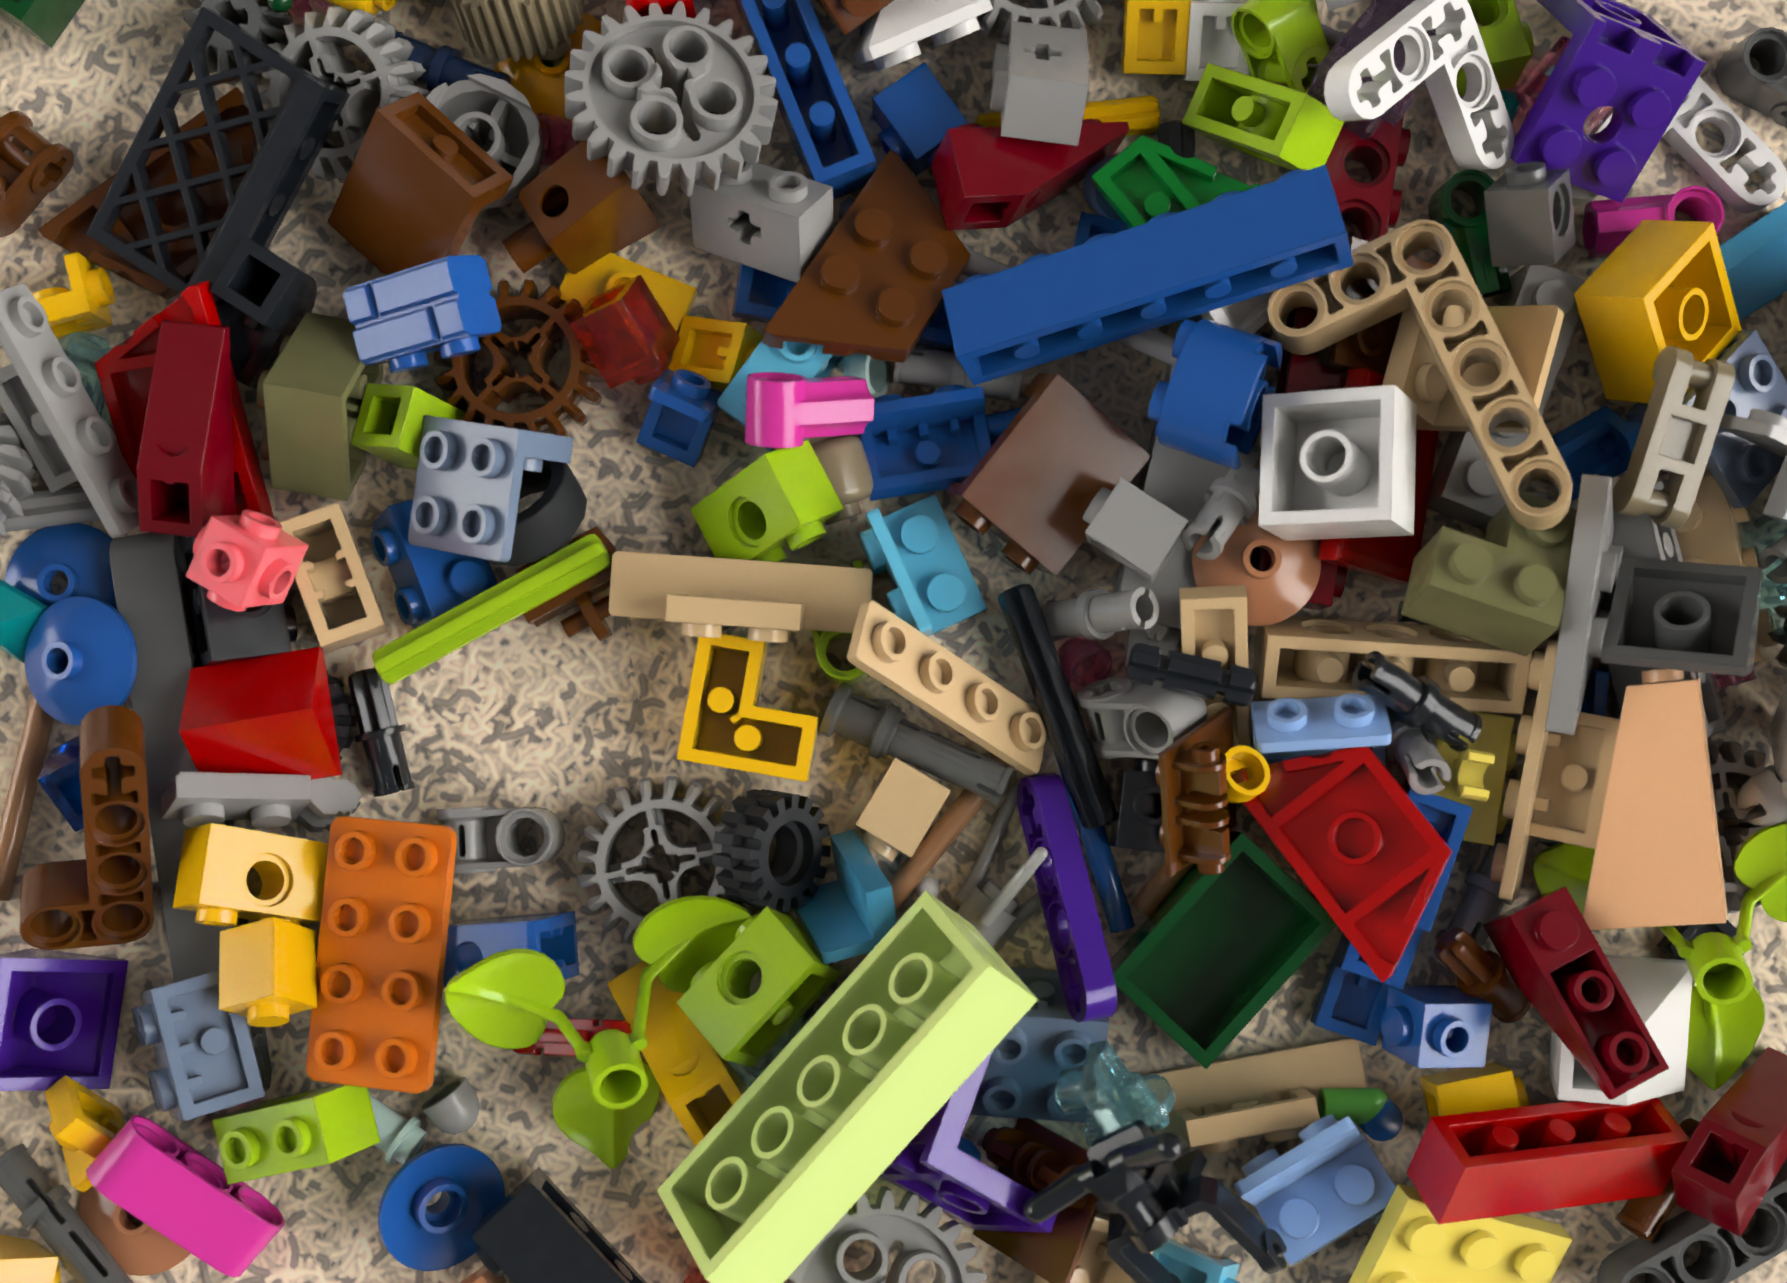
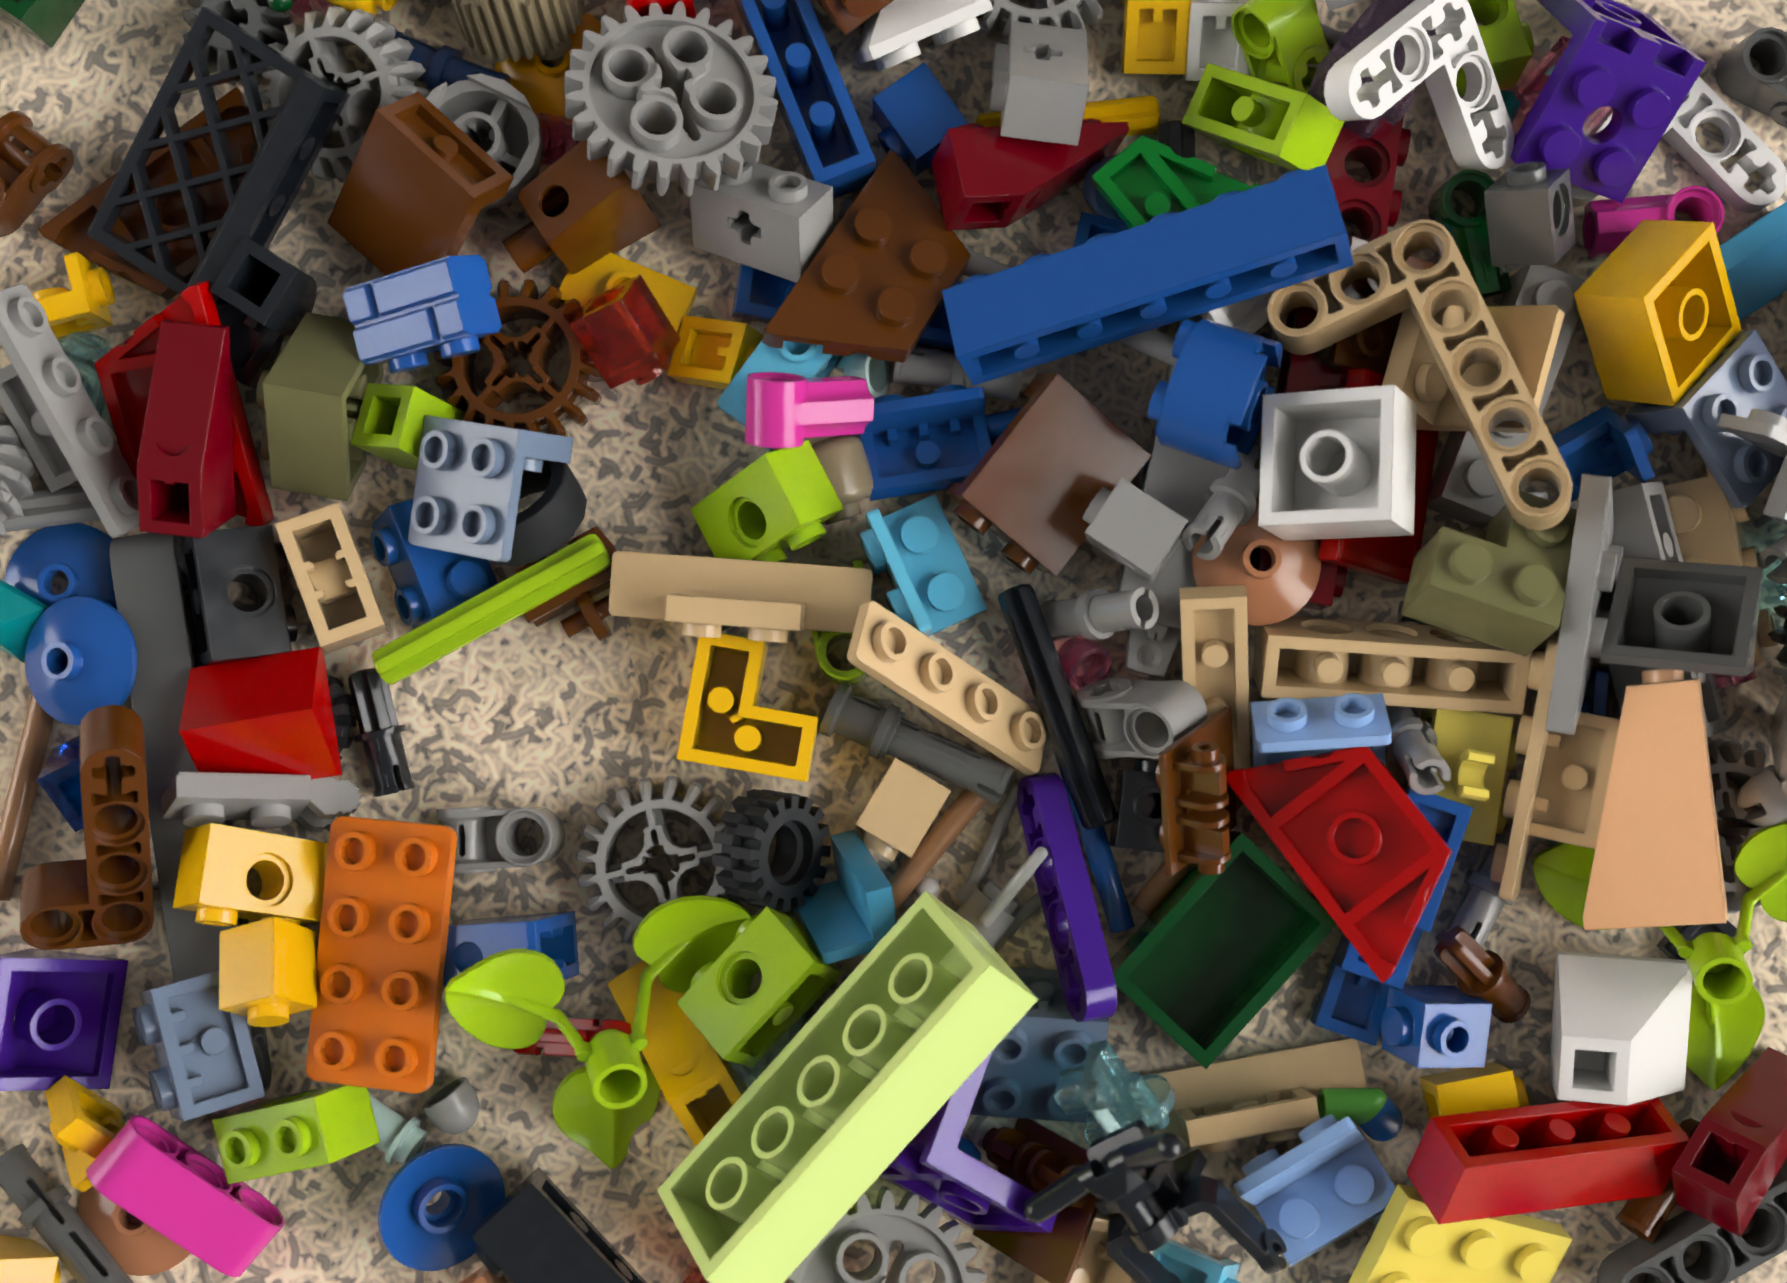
(245, 560): coral brick -> none
(680, 415): blue bracket -> none
(1191, 675): black axle -> none
(1256, 768): yellow hinge -> none
(1417, 701): black pin -> none
(1576, 990): dark red slope -> none
(1675, 437): dark tan plate -> none

